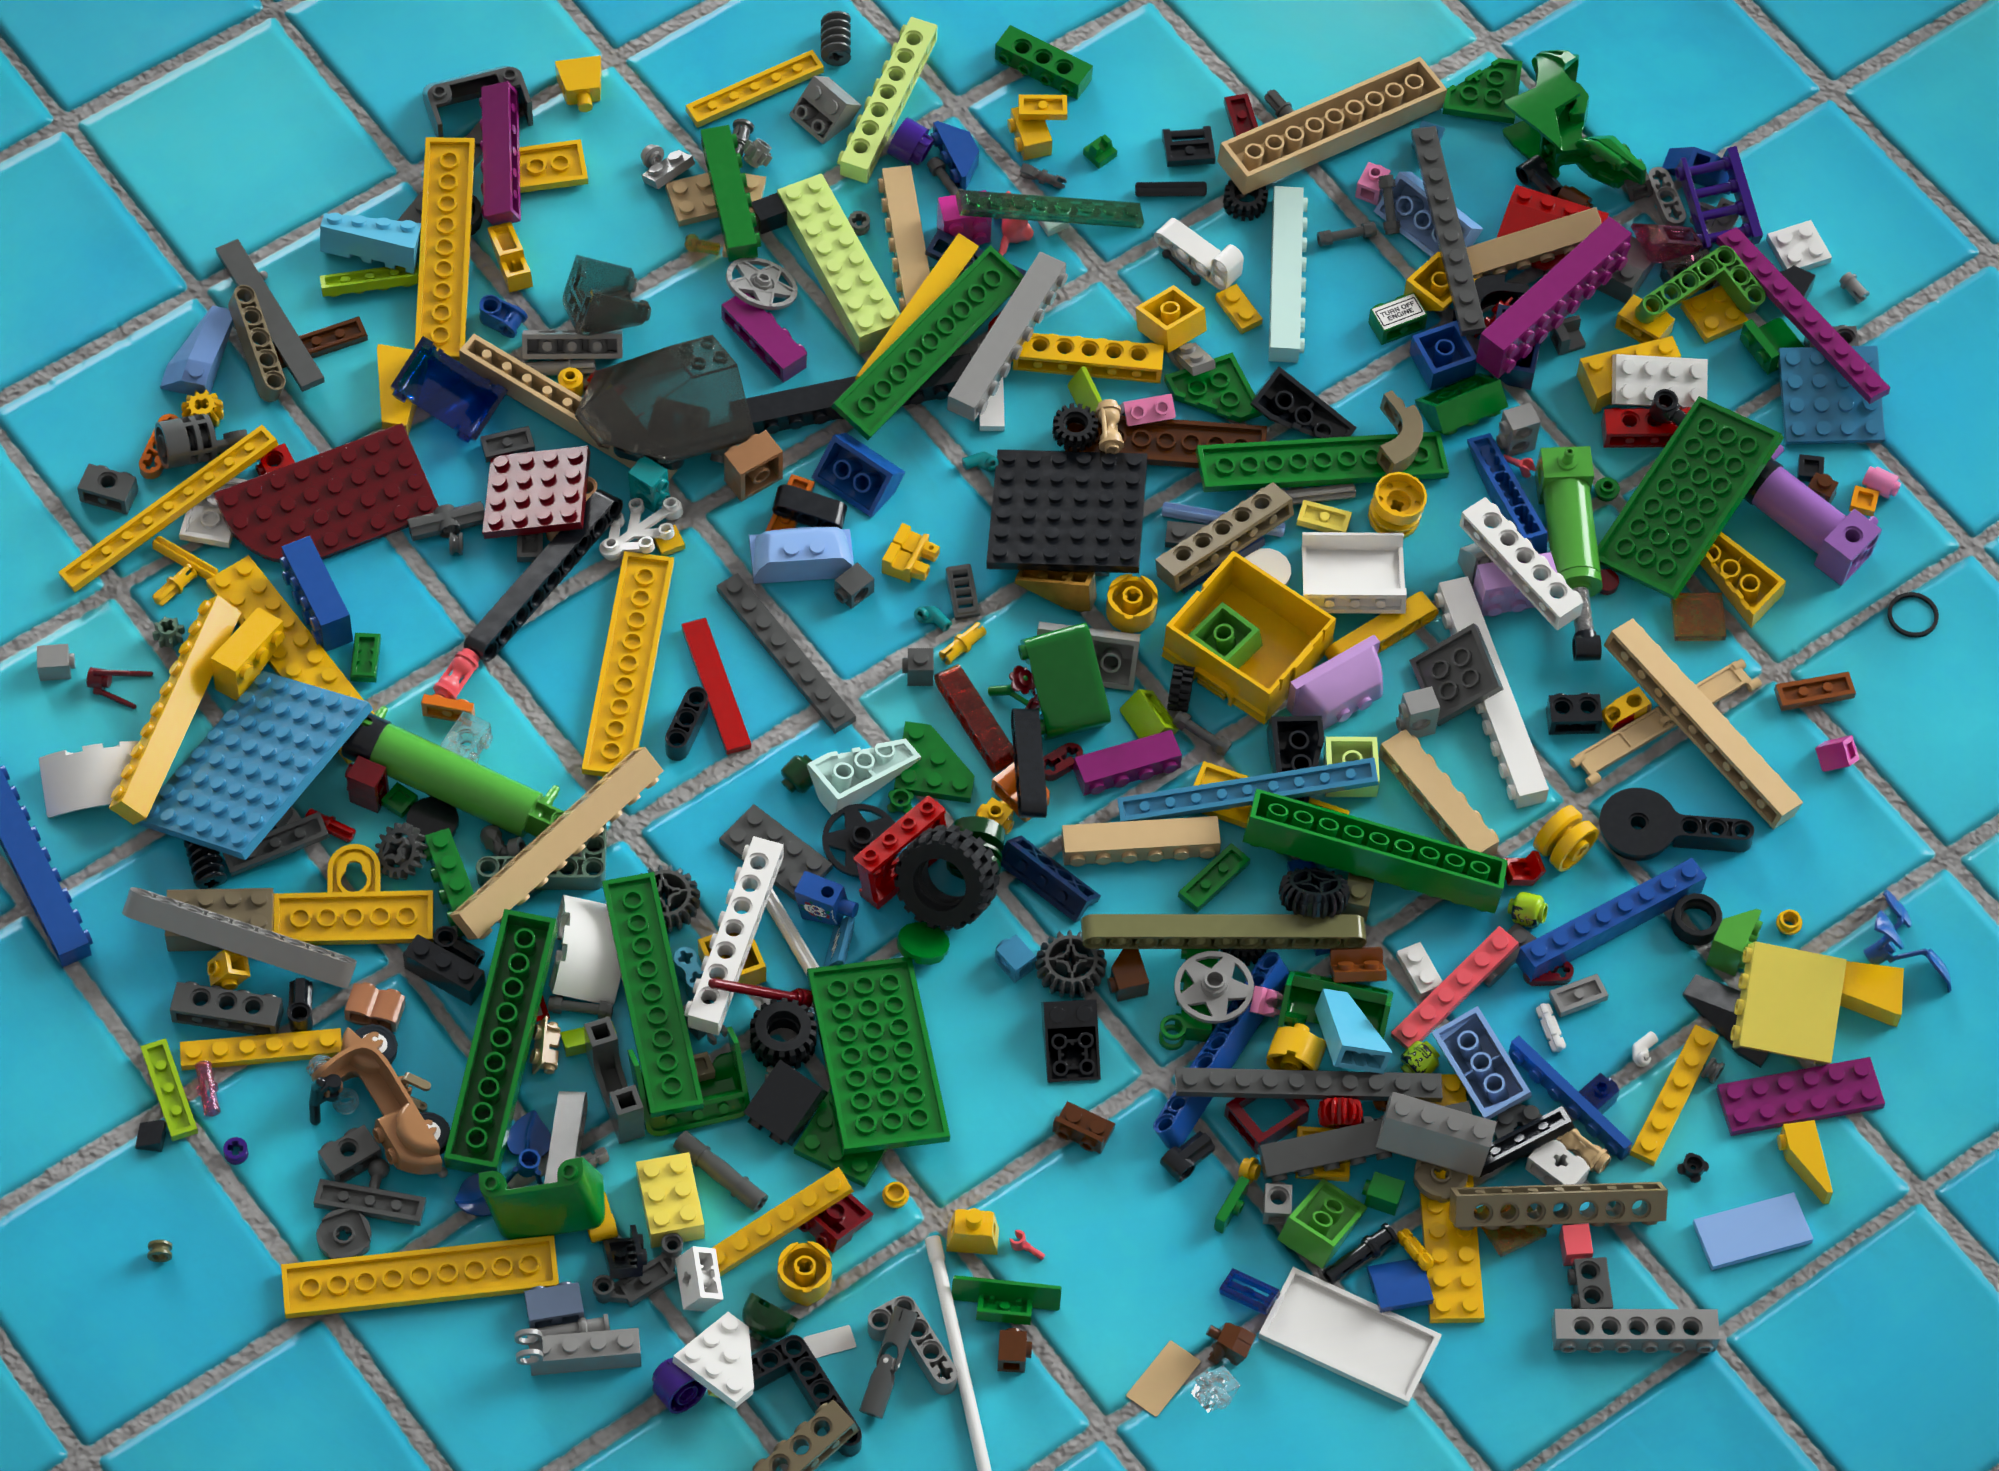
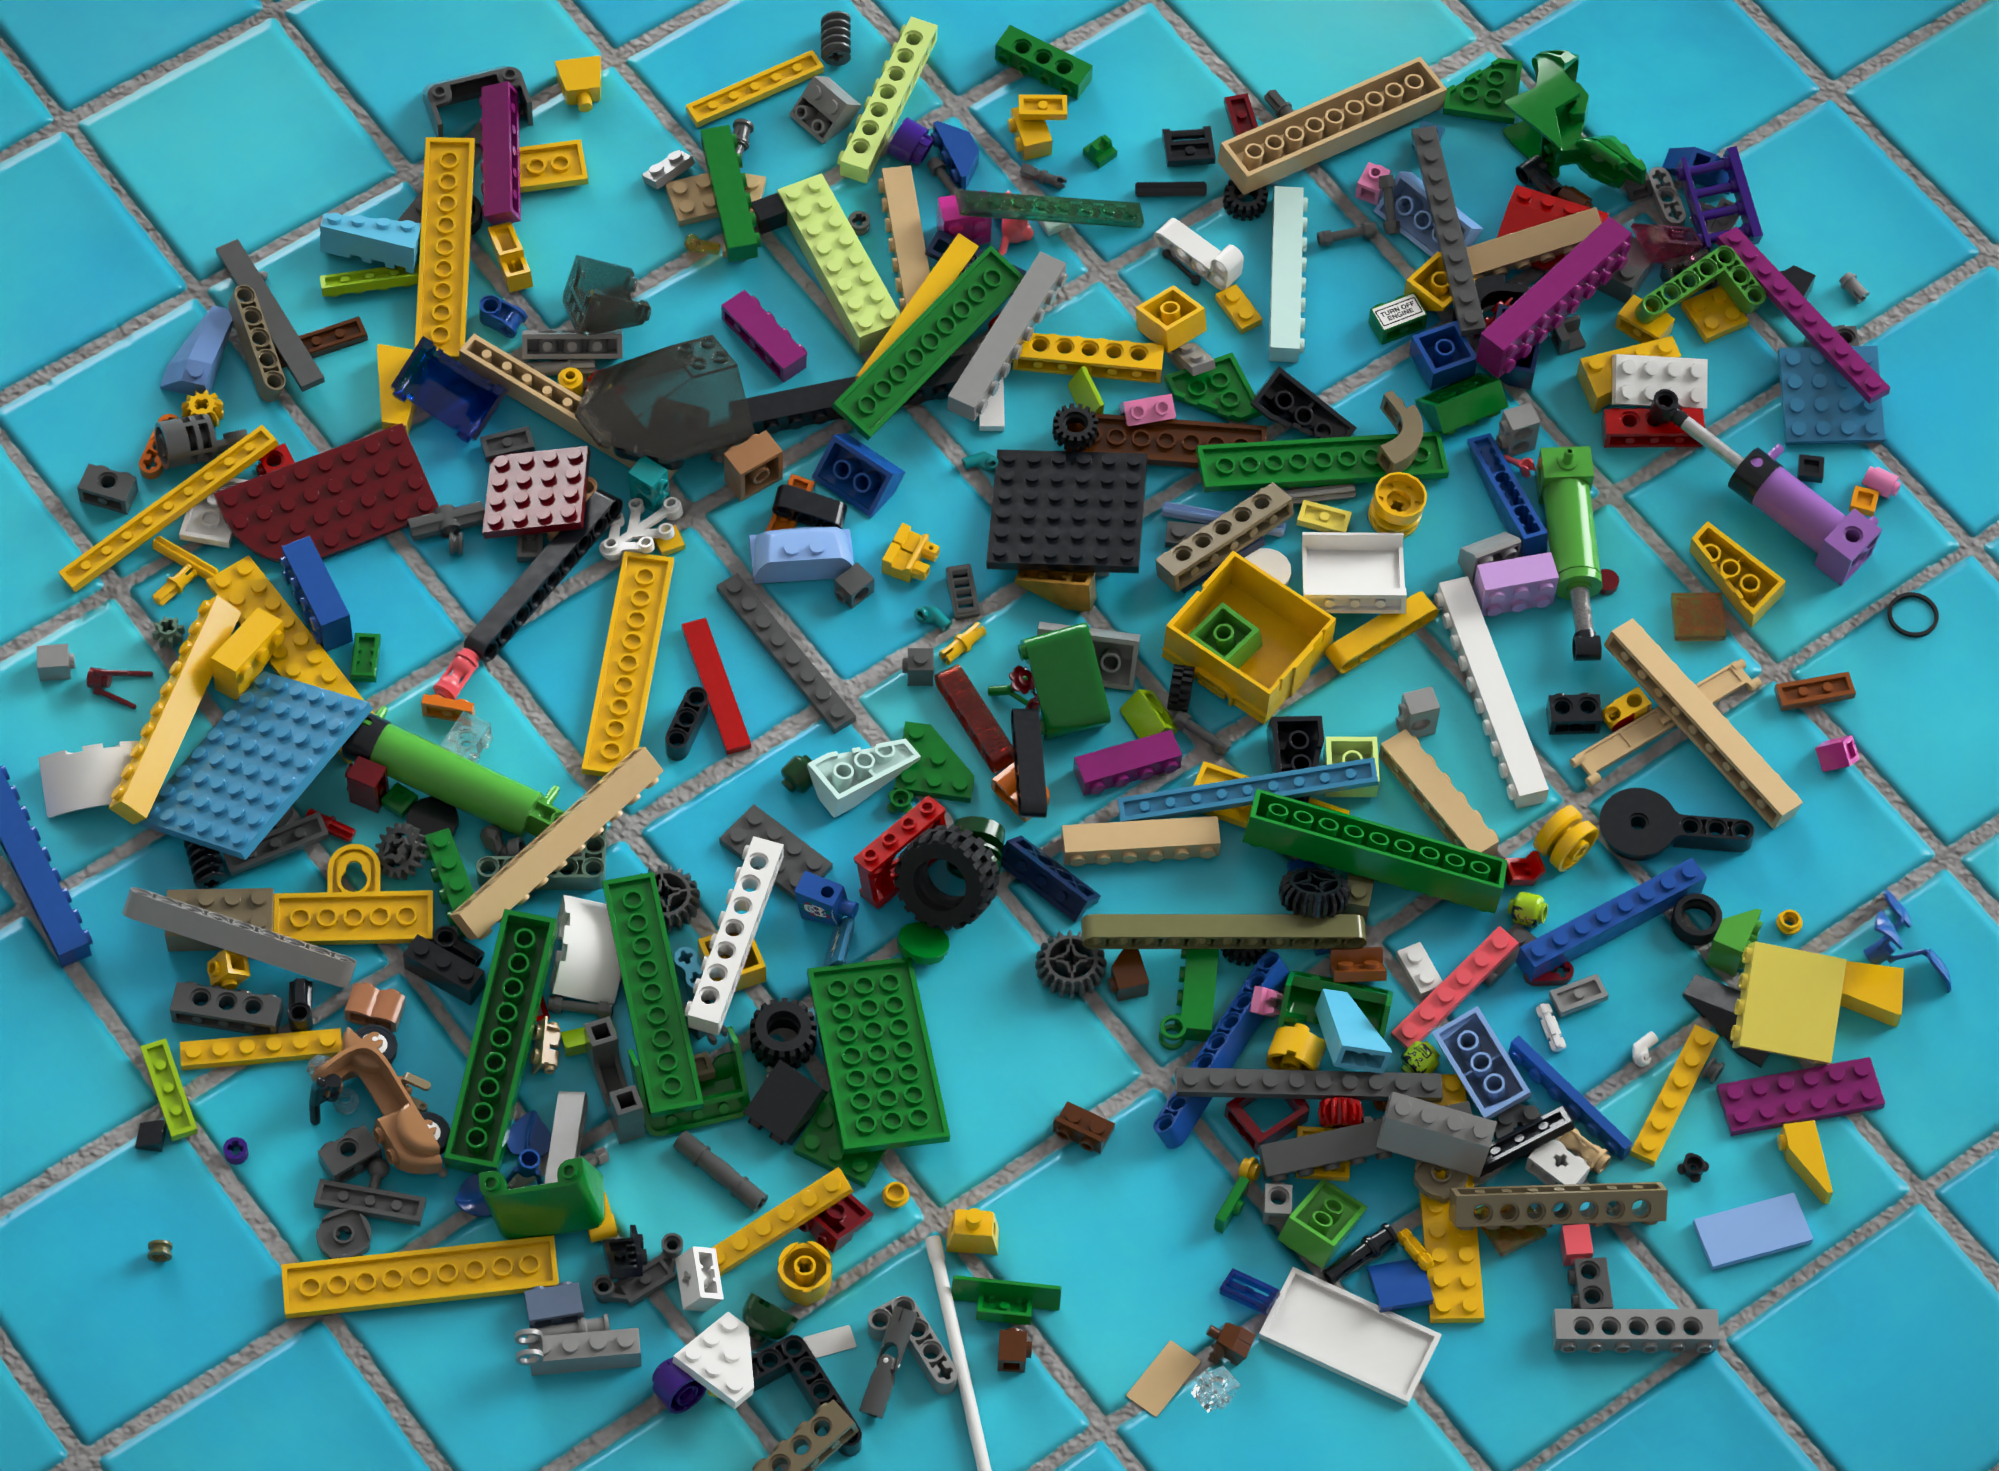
(204, 1073): clear pink pin -> none
(652, 155): light grey plate -> none
(670, 1198): light yellow brick -> none
(757, 153): light grey gear -> none
(761, 283): light grey wheel -> none
(790, 933): white axle -> none
(802, 995): dark red piece -> none
(855, 836): black wheel -> none
(999, 812): yellow brick -> none
(1015, 958): dark azure brick -> none
(1023, 1245): coral hand -> none
(1058, 759): dark red beam -> none
(1071, 1040): black slope -> none
(1109, 416): tan piece -> none
(1131, 603): yellow brick -> none
(1182, 1161): black piece -> none
(1214, 877): green plate -> none
(1214, 987): light grey wheel -> none
(1339, 685): lavender windscreen -> none
(1383, 1193): green brick -> none
(1458, 672): dark grey plate -> none
(1523, 575): white brick -> none
(1601, 1092): clear blue brick -> none
(1607, 494): green plate -> none
(1687, 497): green plate -> none
(1766, 340): green bracket -> none
(1799, 246): white plate -> none
(1824, 486): reddish brown brick -> none

